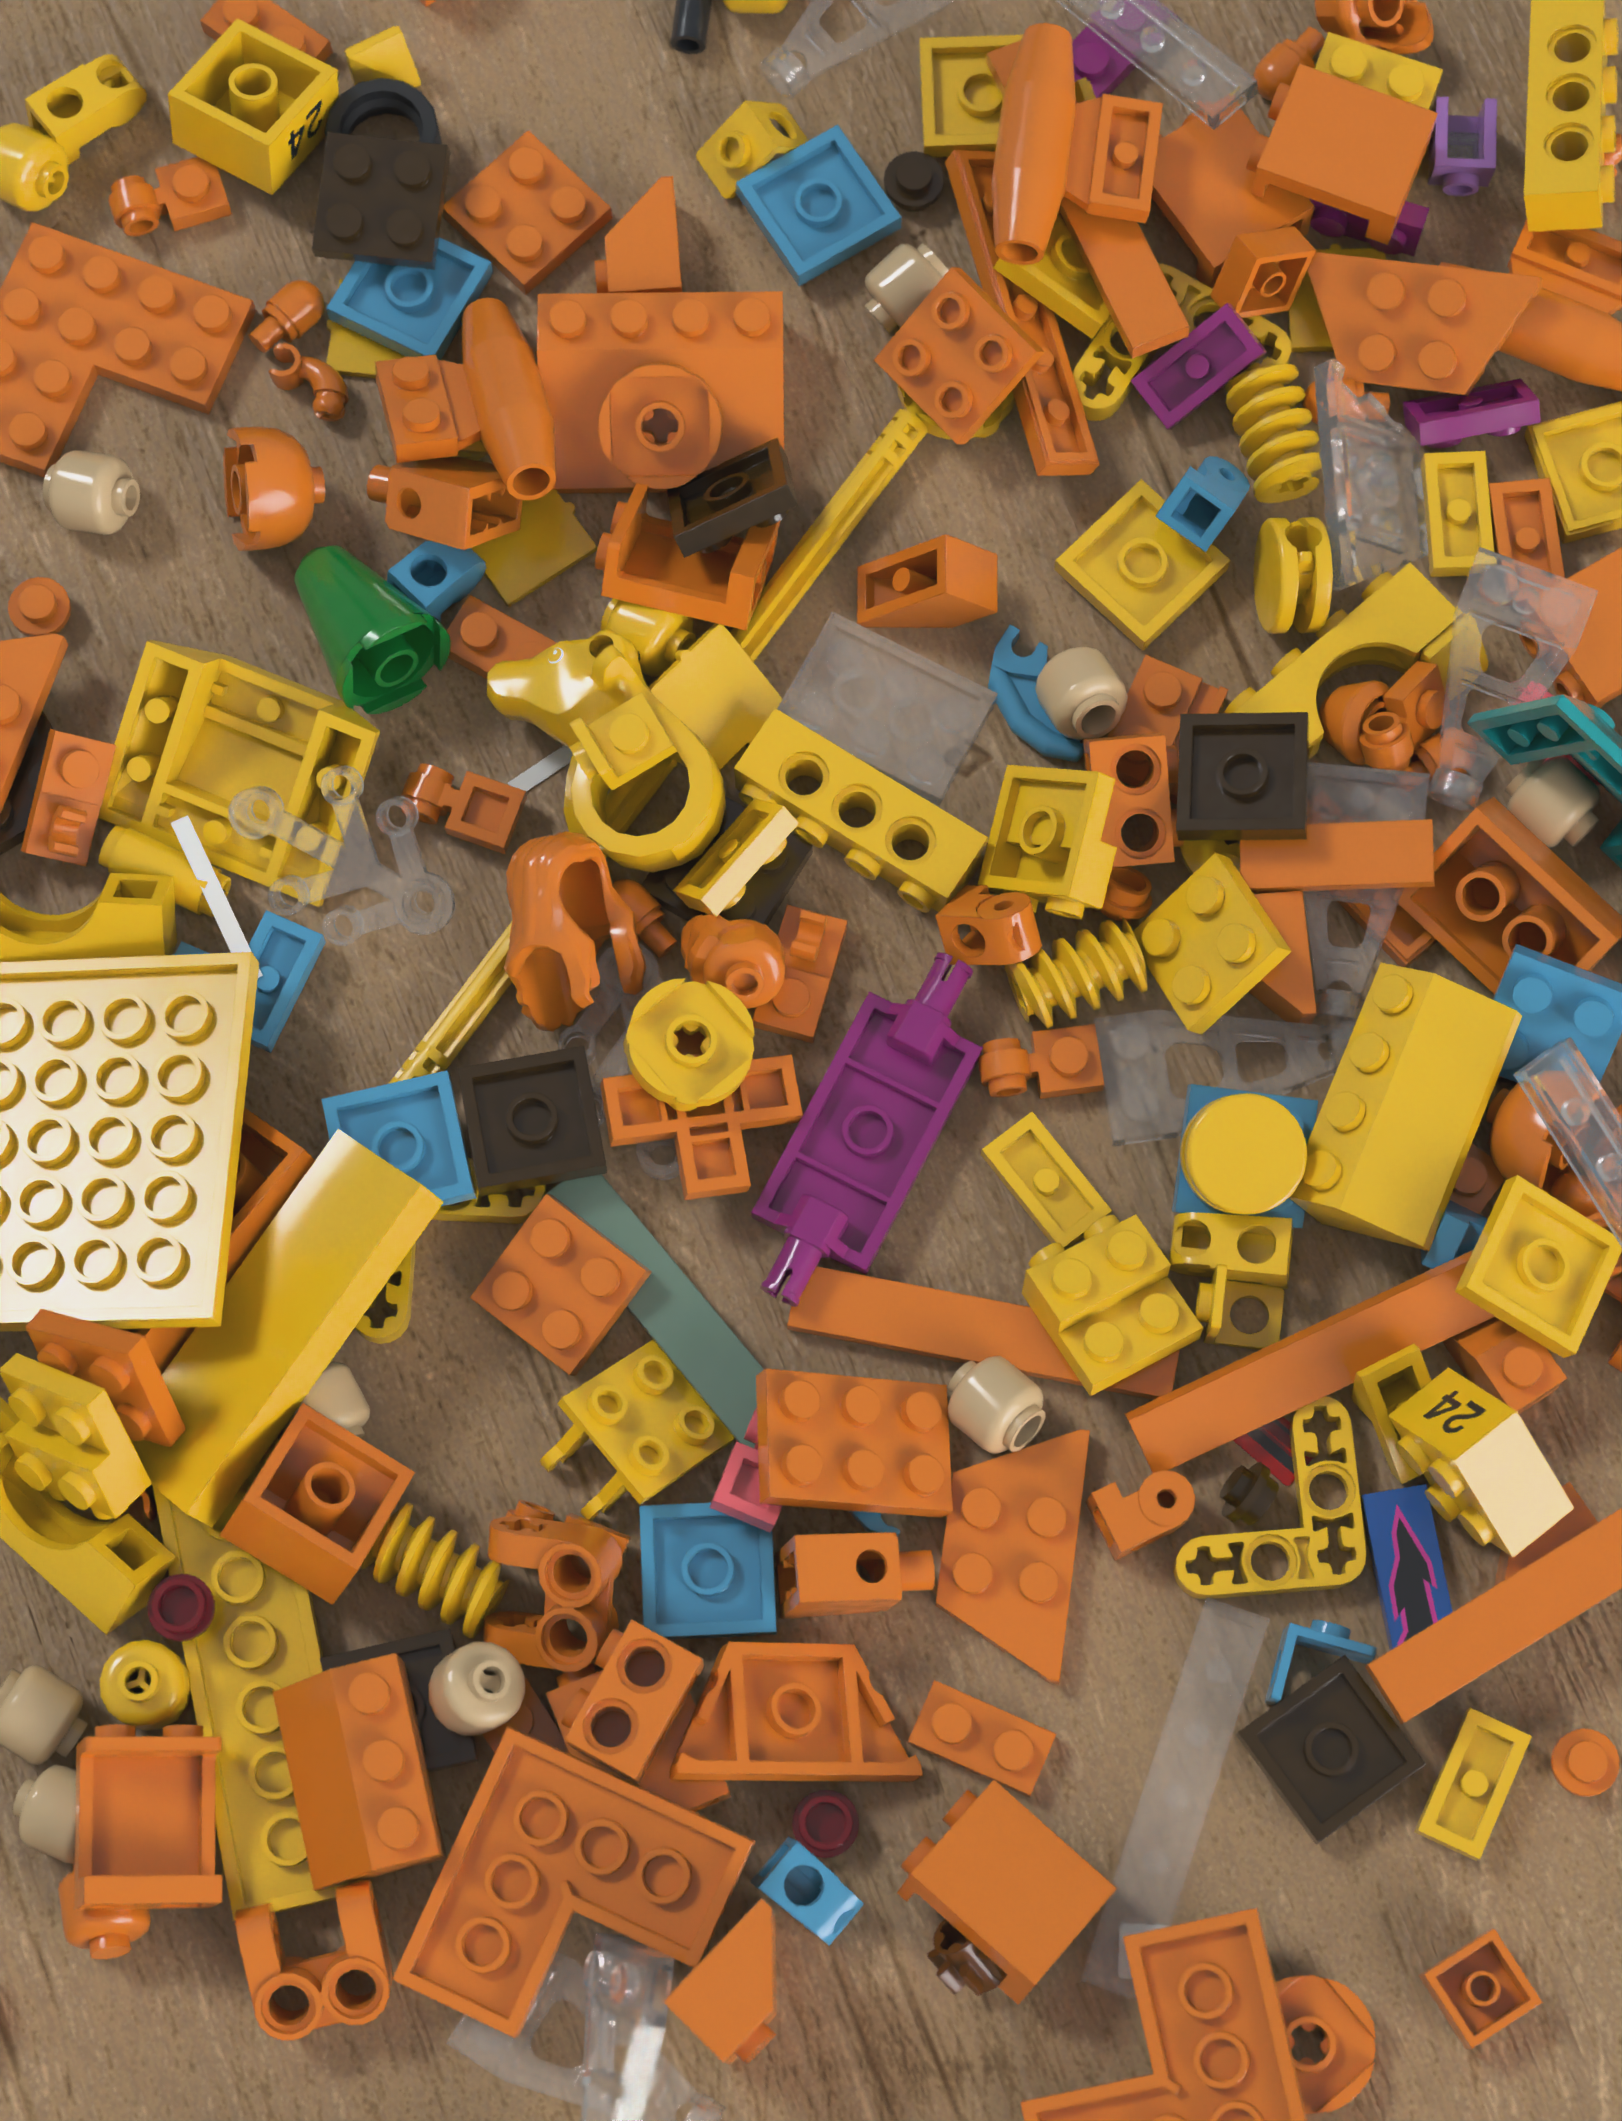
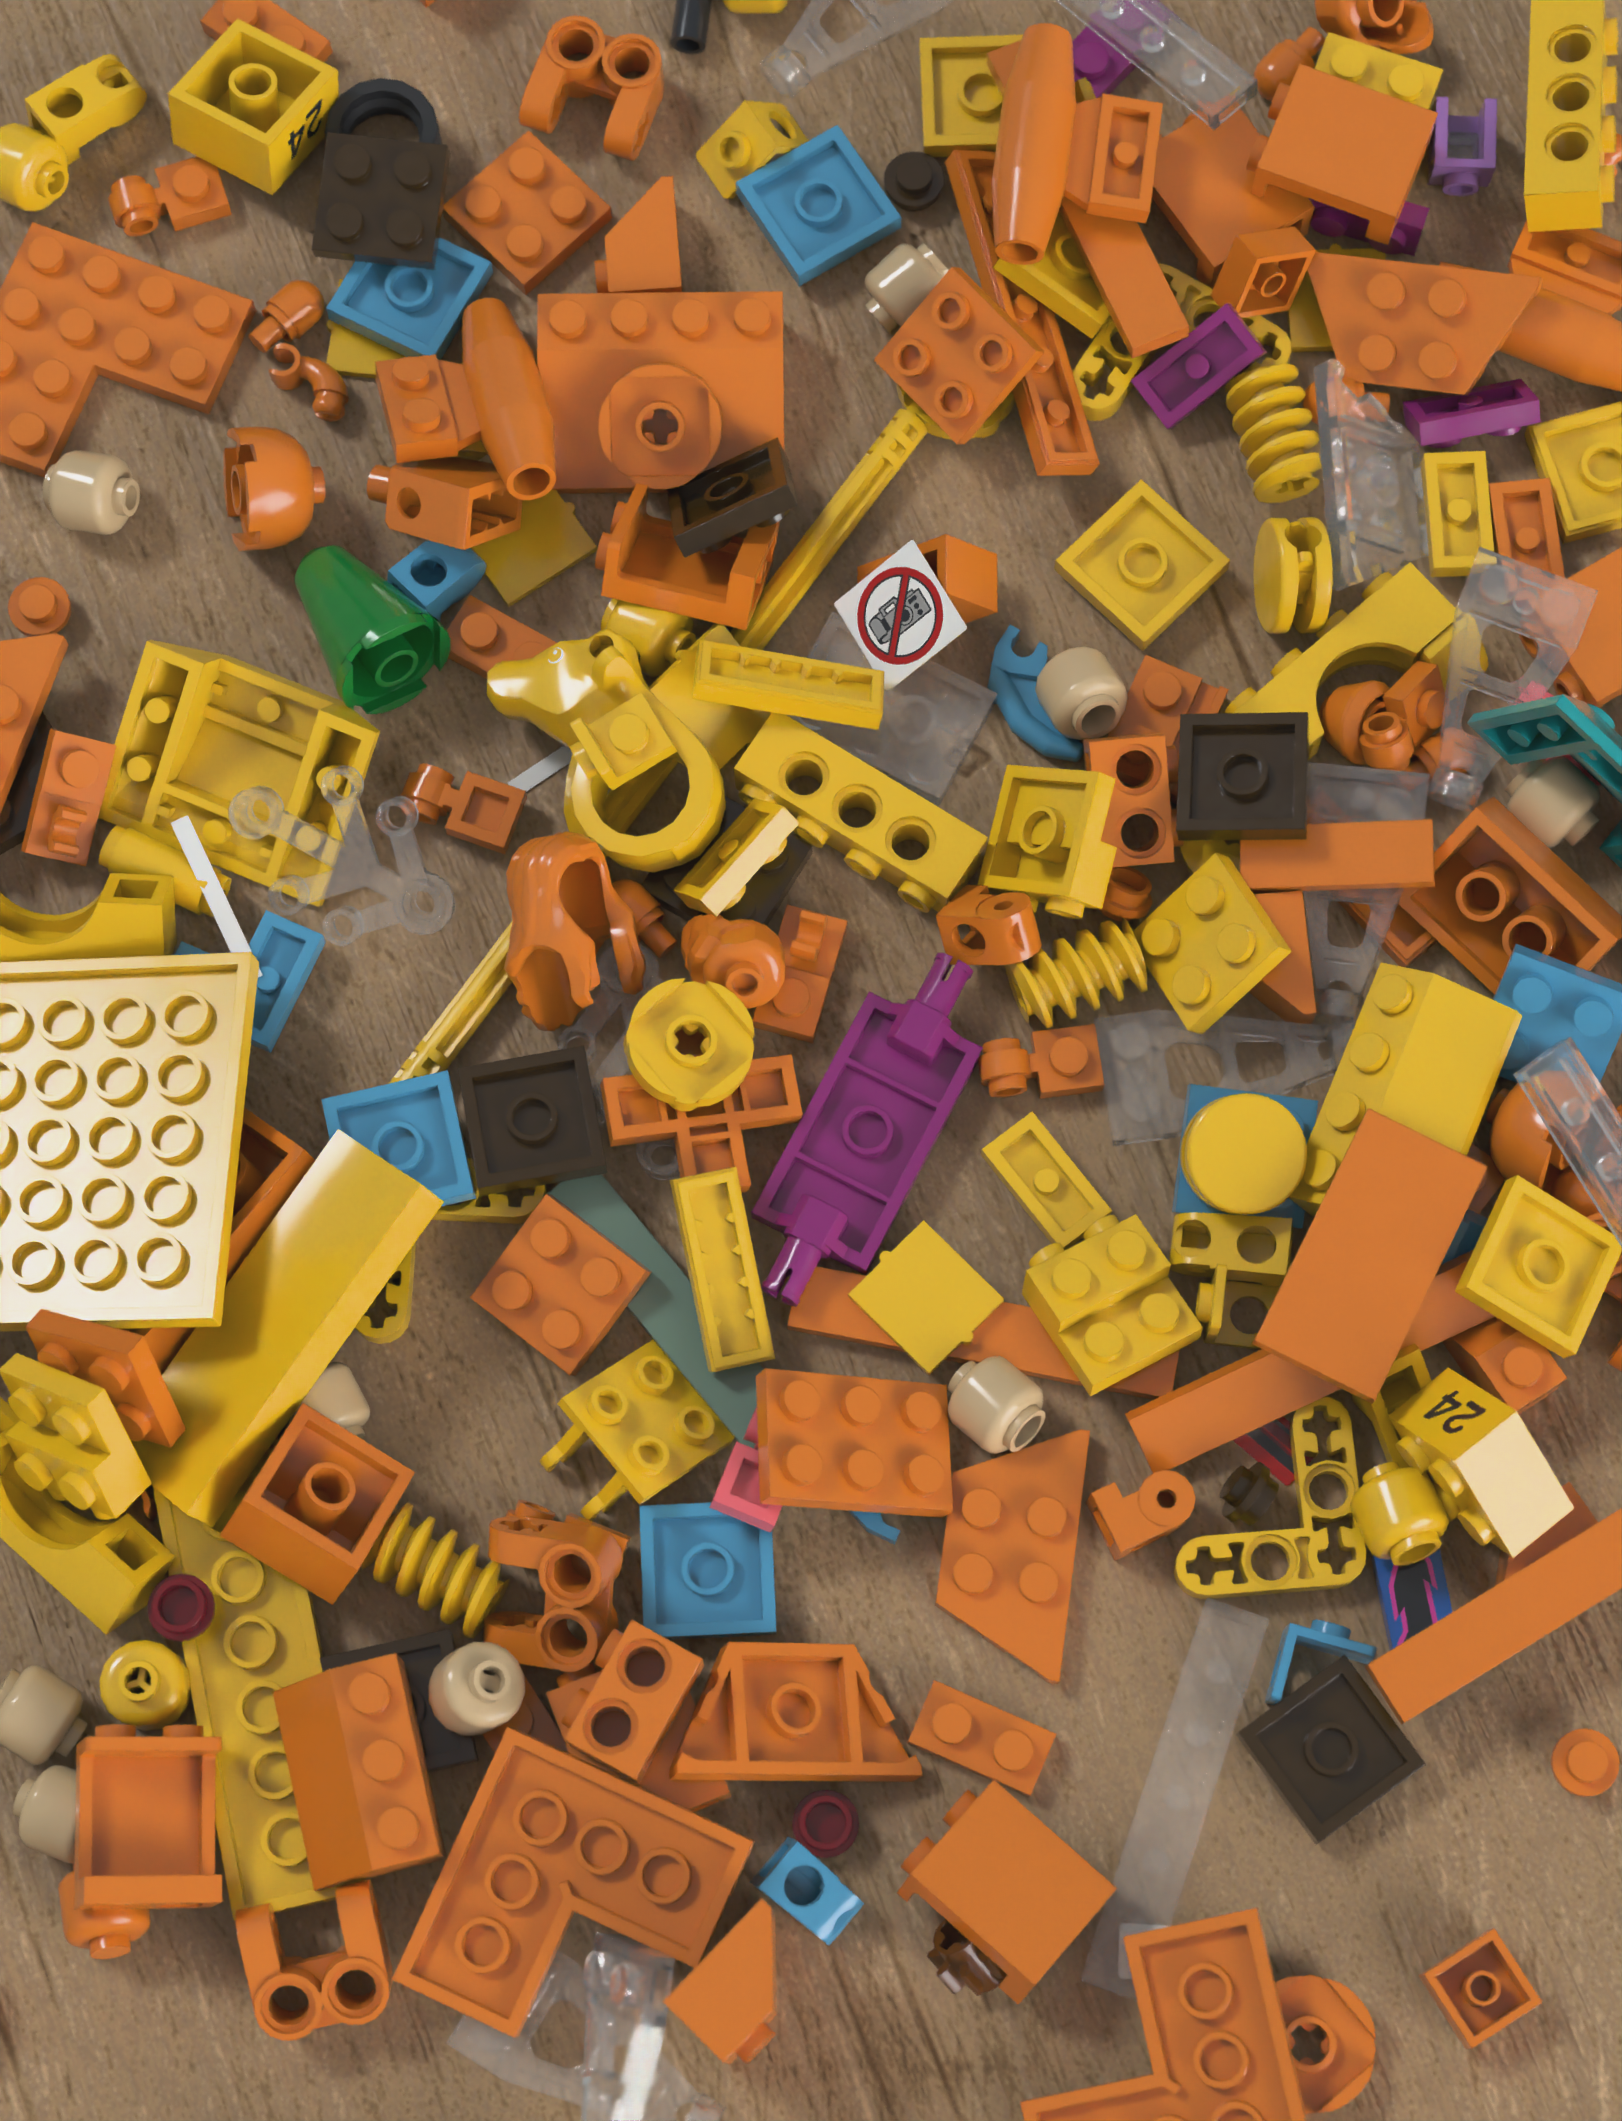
(382, 57): yellow slope -> none
(599, 74): none -> orange piece
(722, 1269): none -> yellow plate
(788, 684): none -> yellow plate
(821, 1575): orange torso -> none
(900, 615): none -> sticker
(926, 1297): none -> yellow piece
(1204, 501): dark azure leg -> none
(1370, 1256): none -> orange tile
(1399, 1514): none -> yellow head
(1473, 1784): yellow plate -> none

